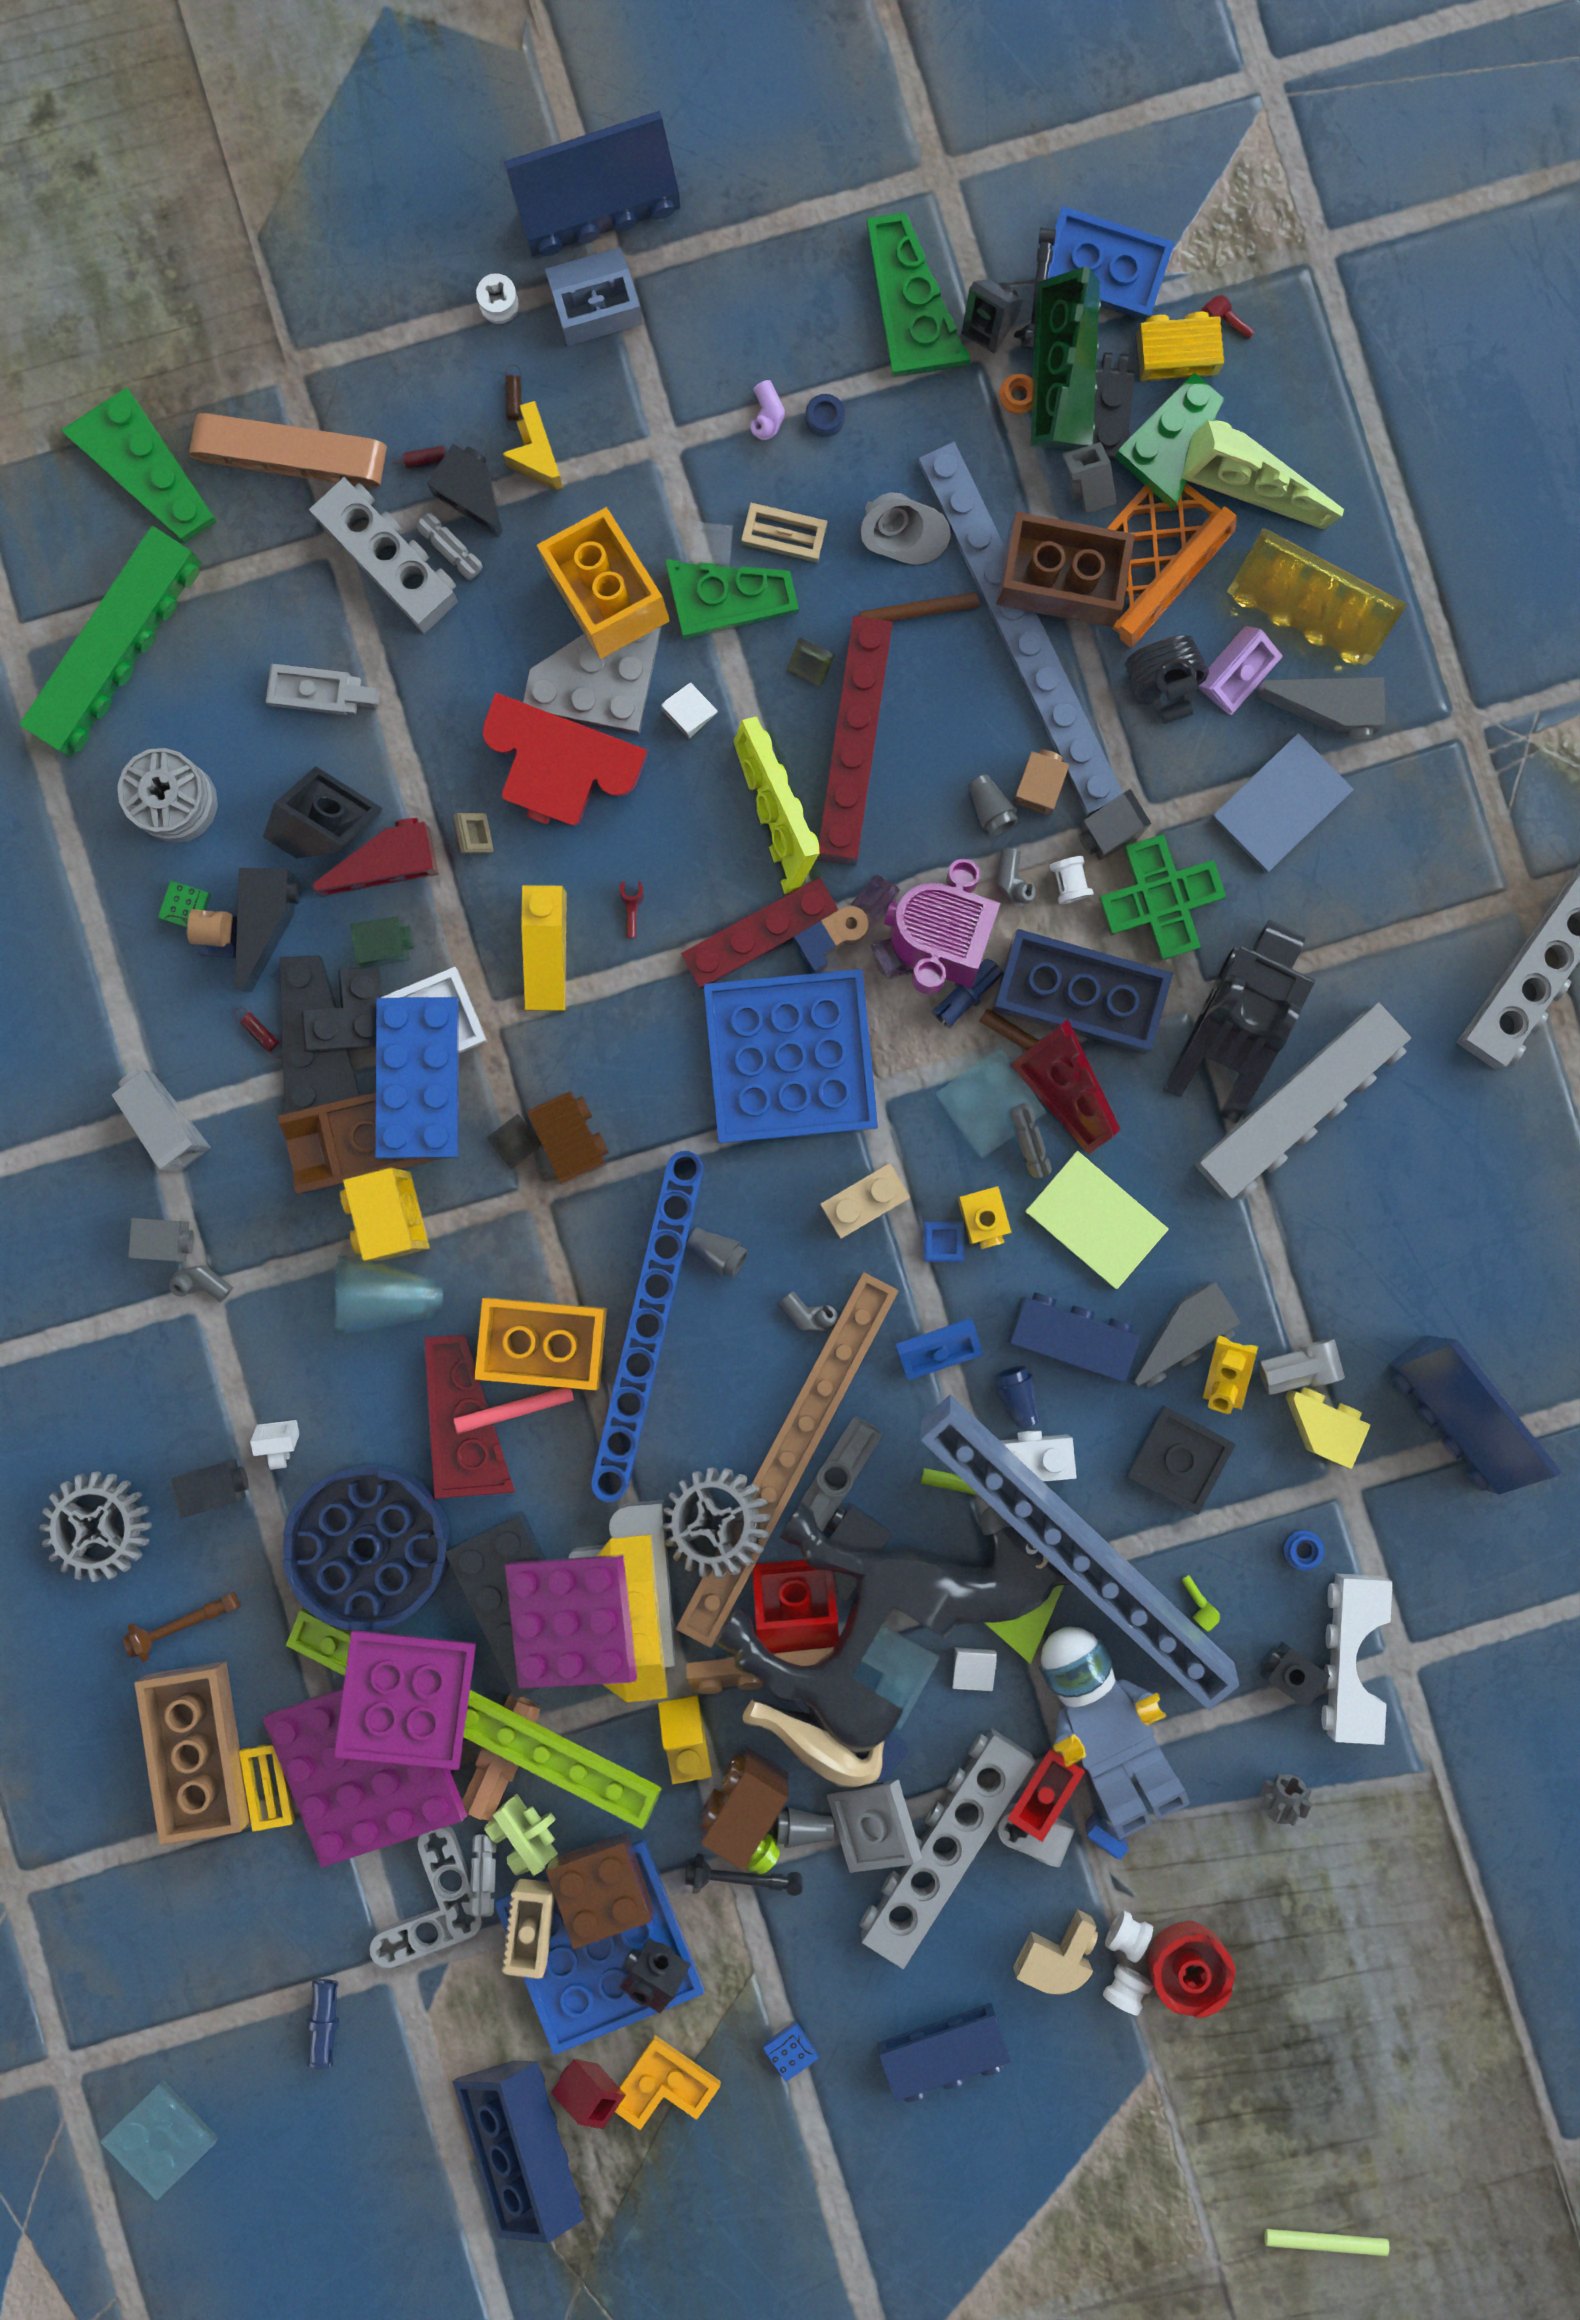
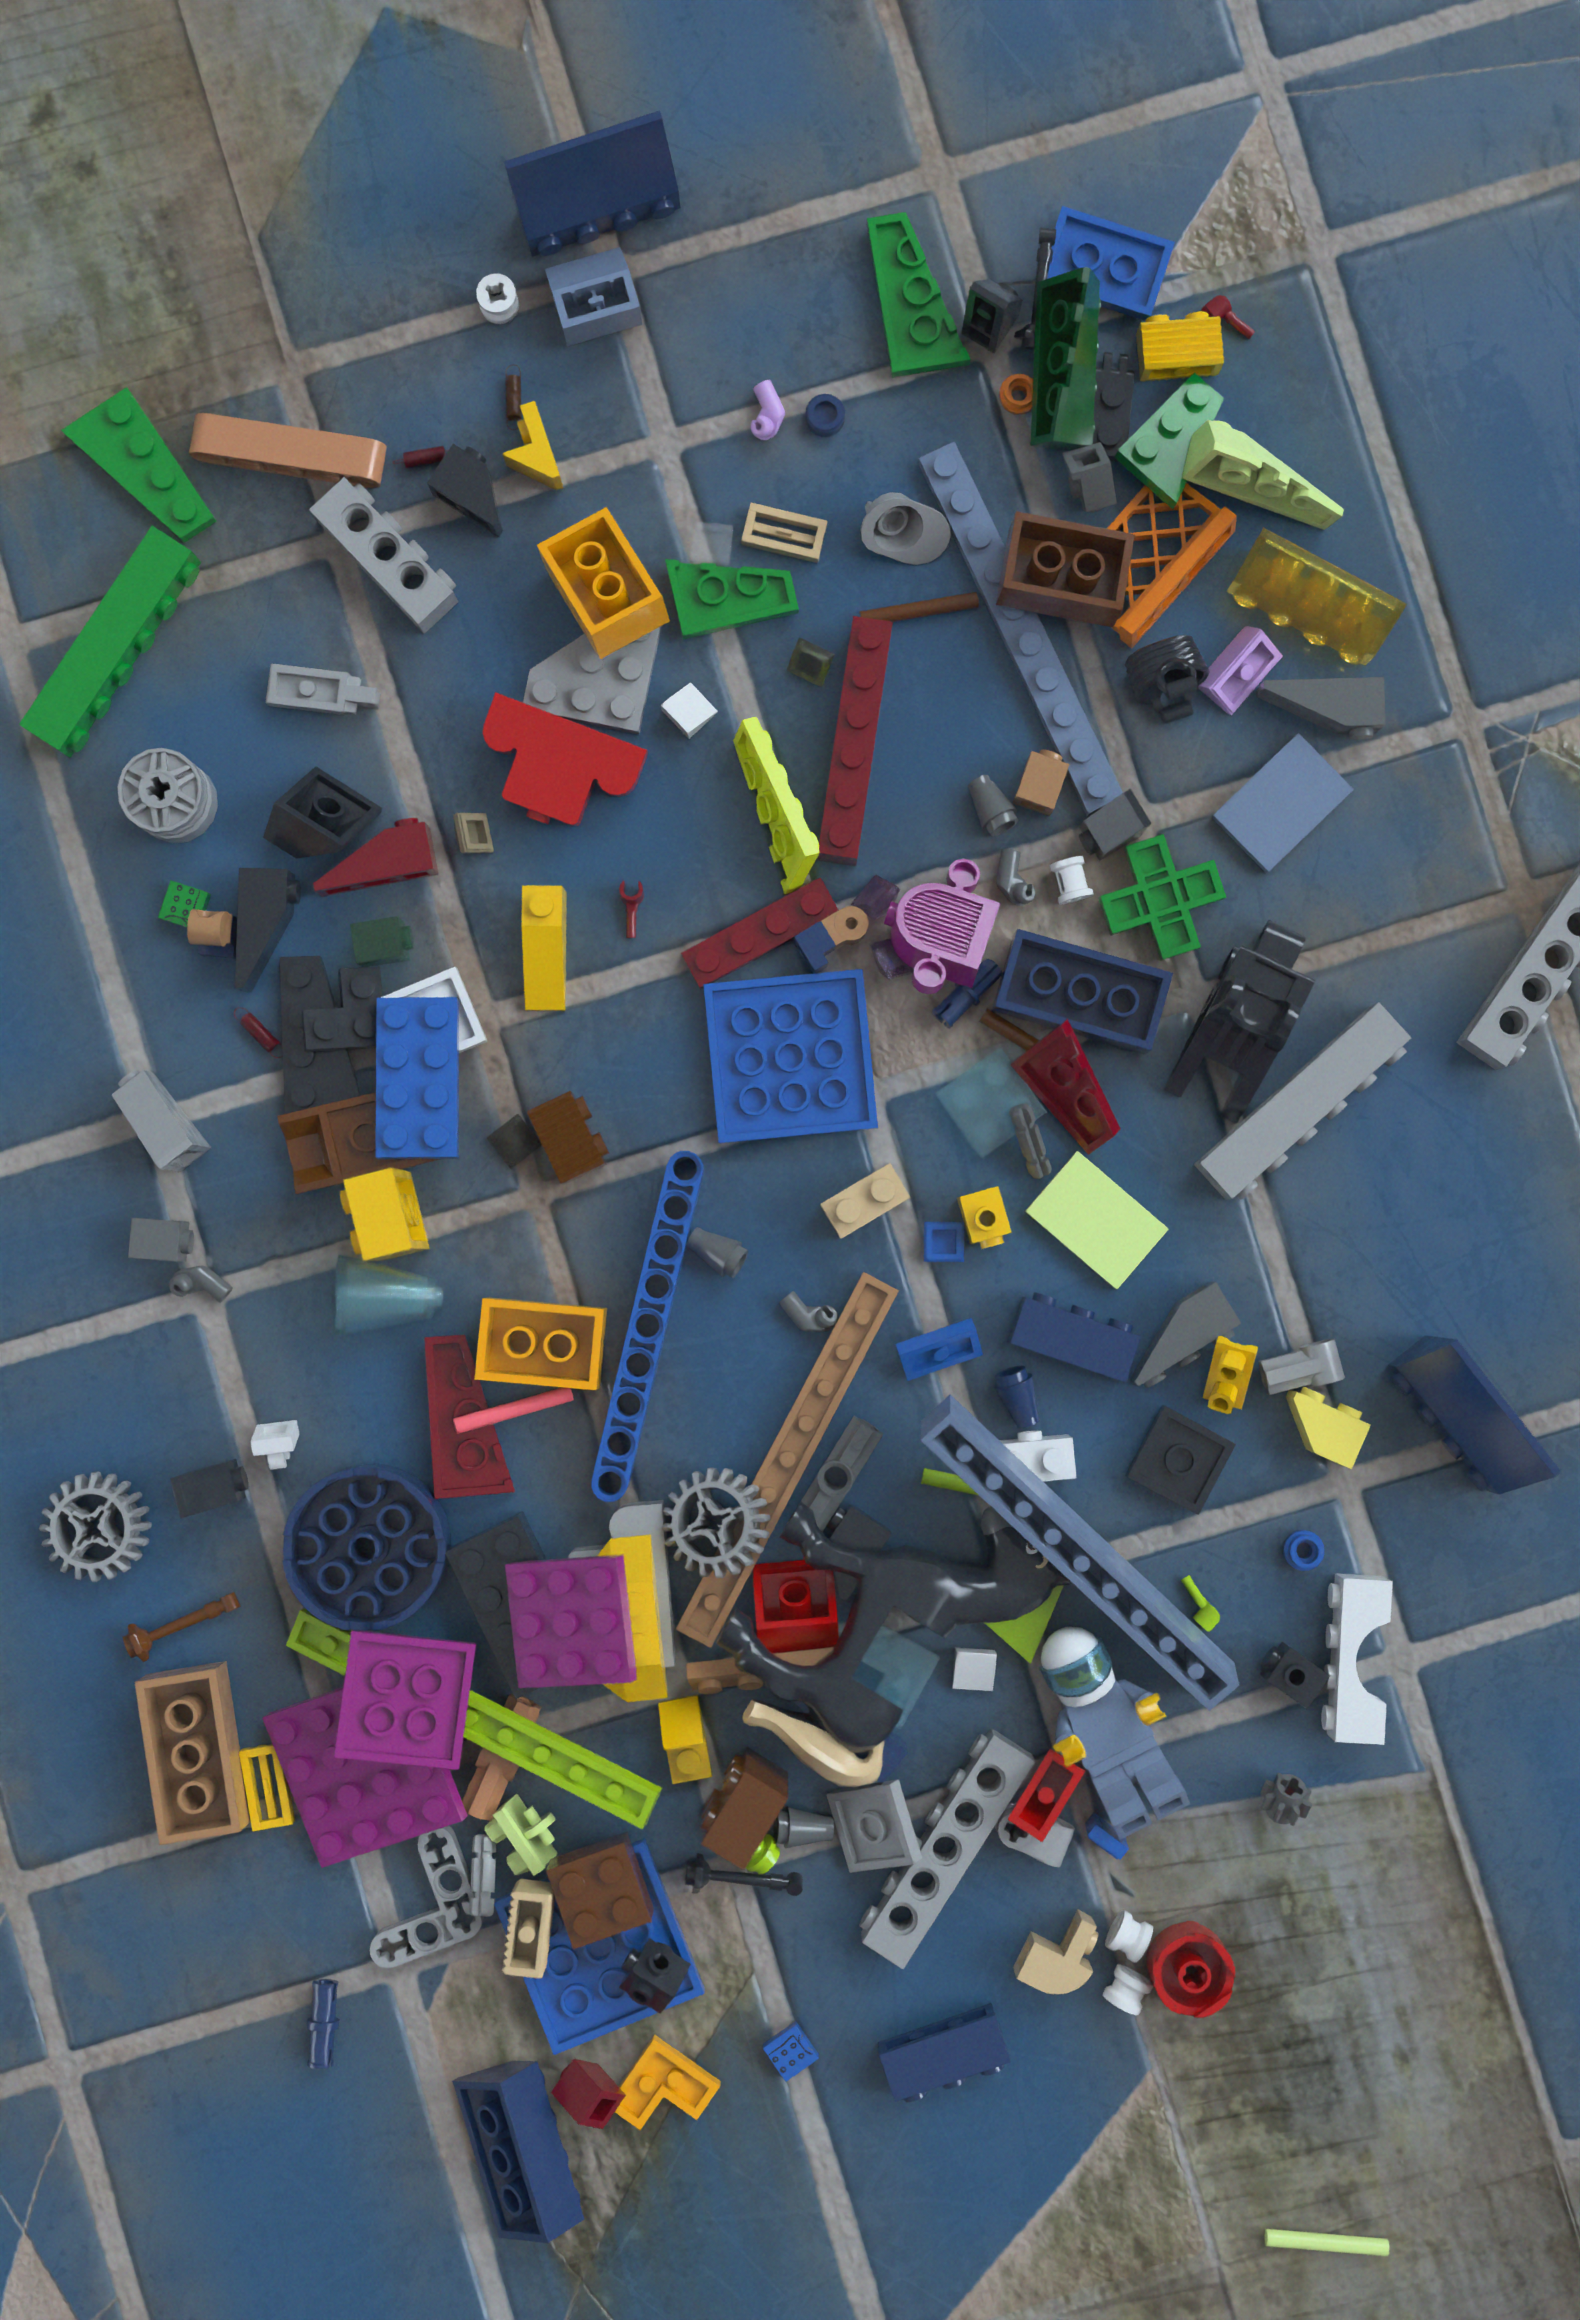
(159, 2140): clear light blue plate -> none
(449, 546): light grey axle -> none

